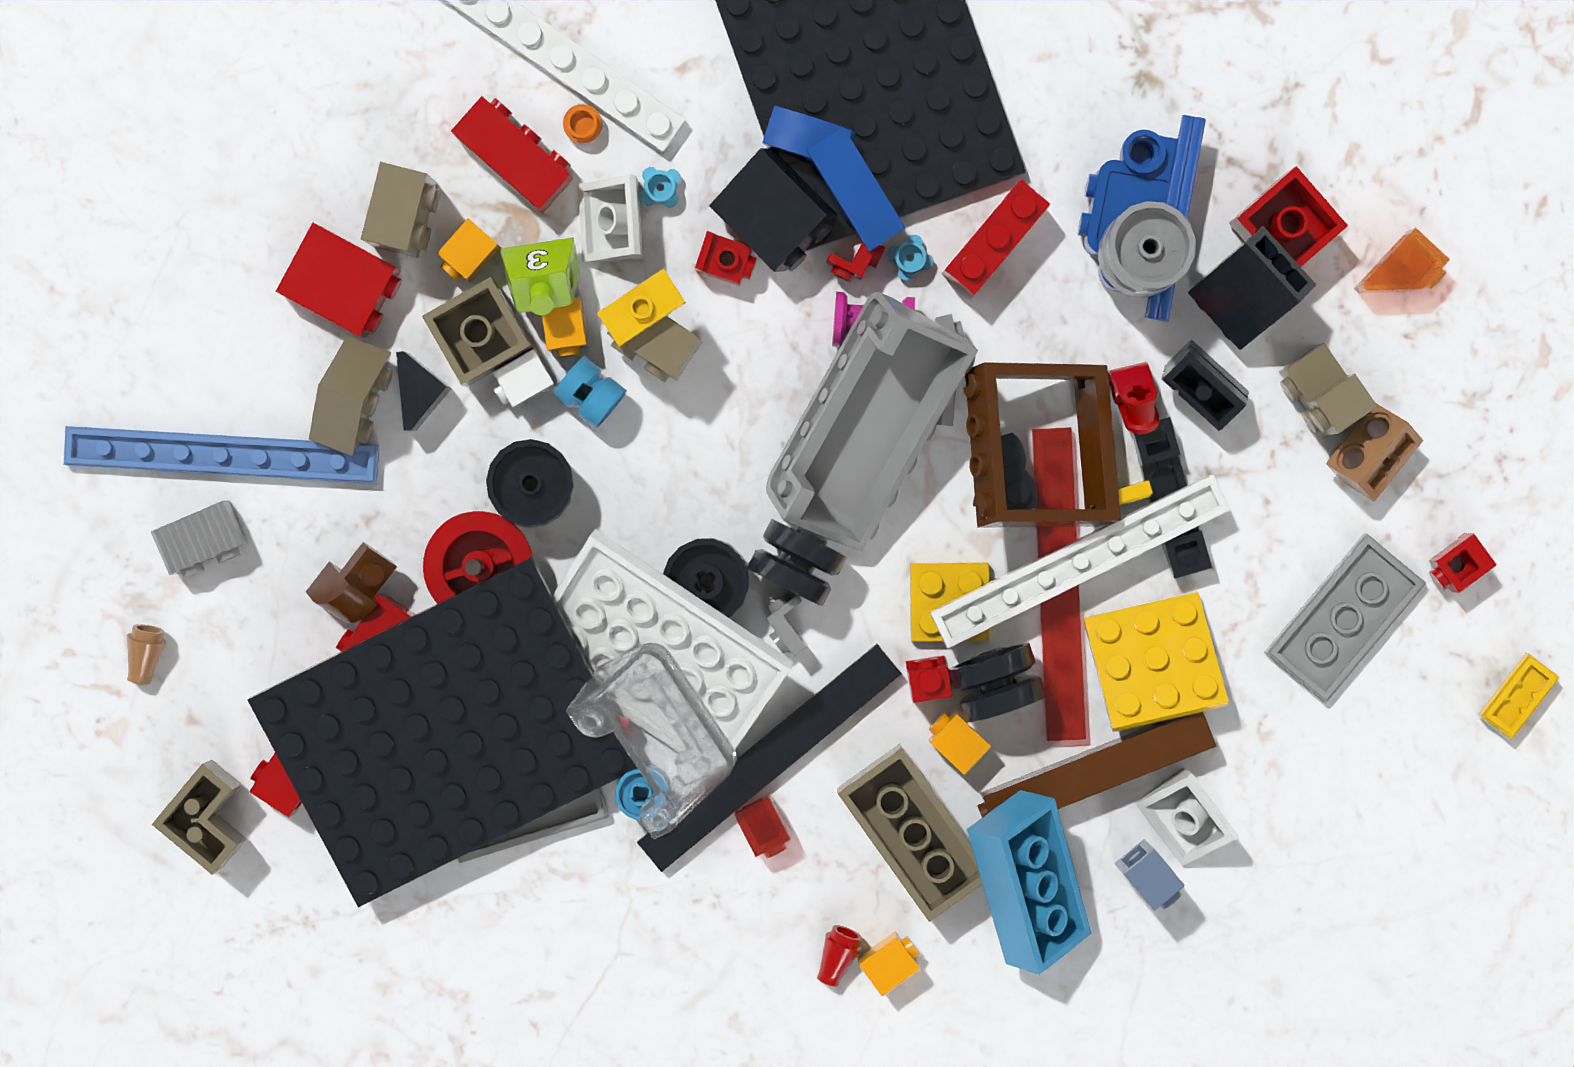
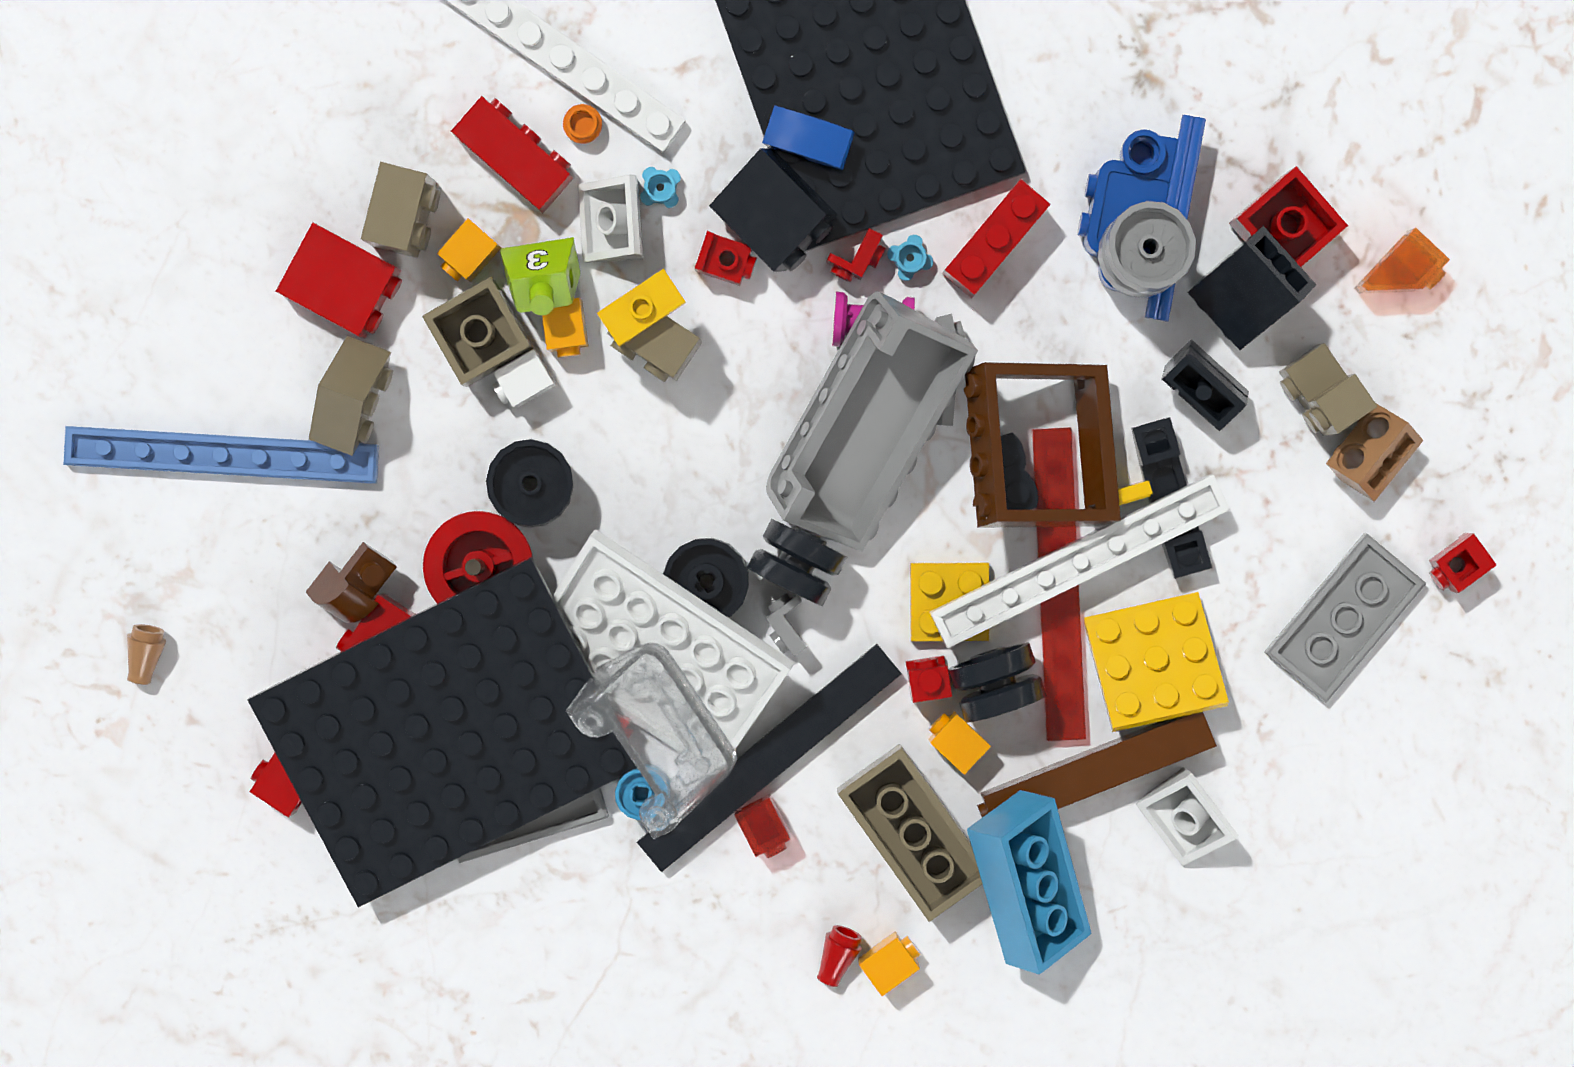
(194, 821): dark tan brick -> none
(199, 538): light grey brick -> none
(419, 391): black slope -> none
(600, 401): dark azure wheel -> none
(855, 189): blue piece -> none
(1135, 397): red piece -> none
(1150, 876): sand blue brick -> none
(1519, 695): yellow plate -> none

